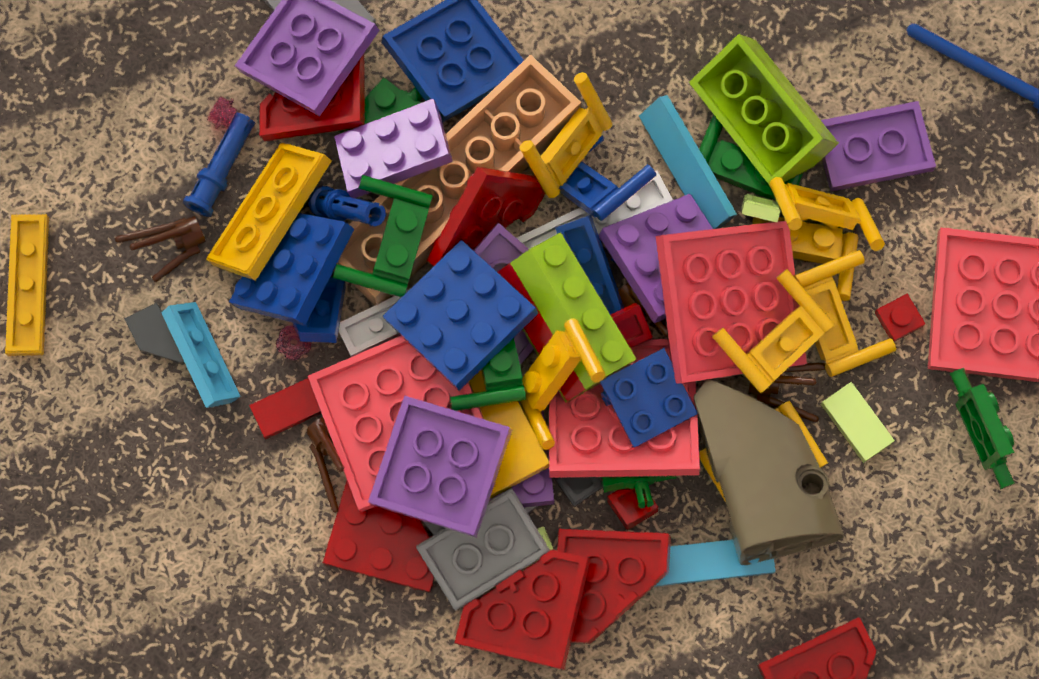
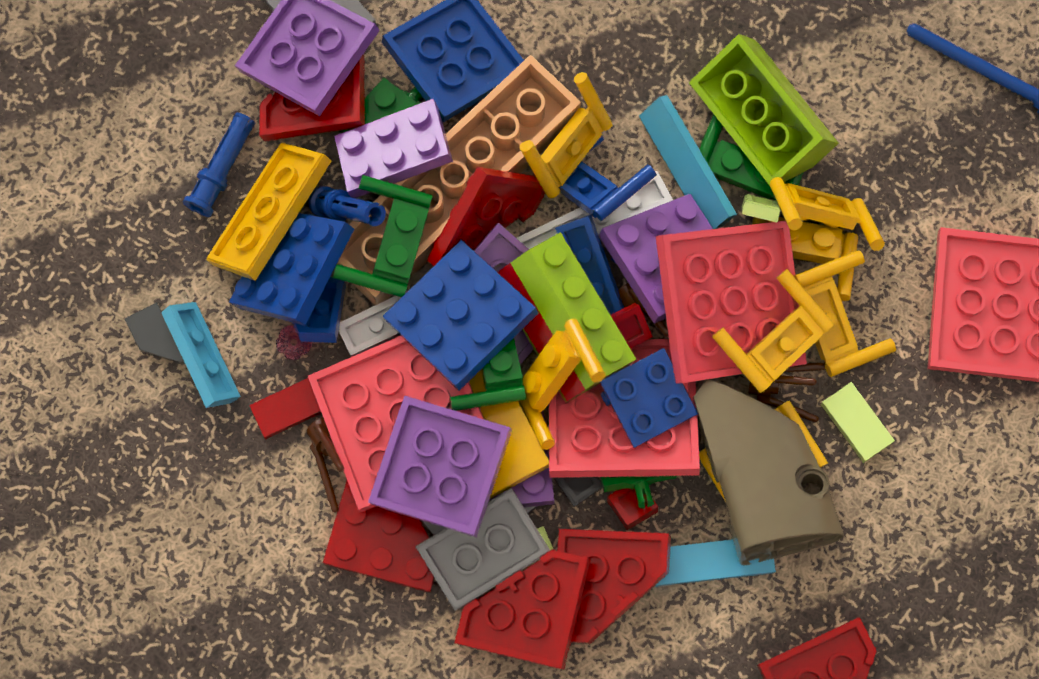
(27, 285): yellow tile -> none
(184, 233): reddish brown plant -> none
(222, 112): clear pink plate -> none
(878, 146): medium lavender plate -> none
(900, 317): red plate -> none
(990, 438): green plate -> none

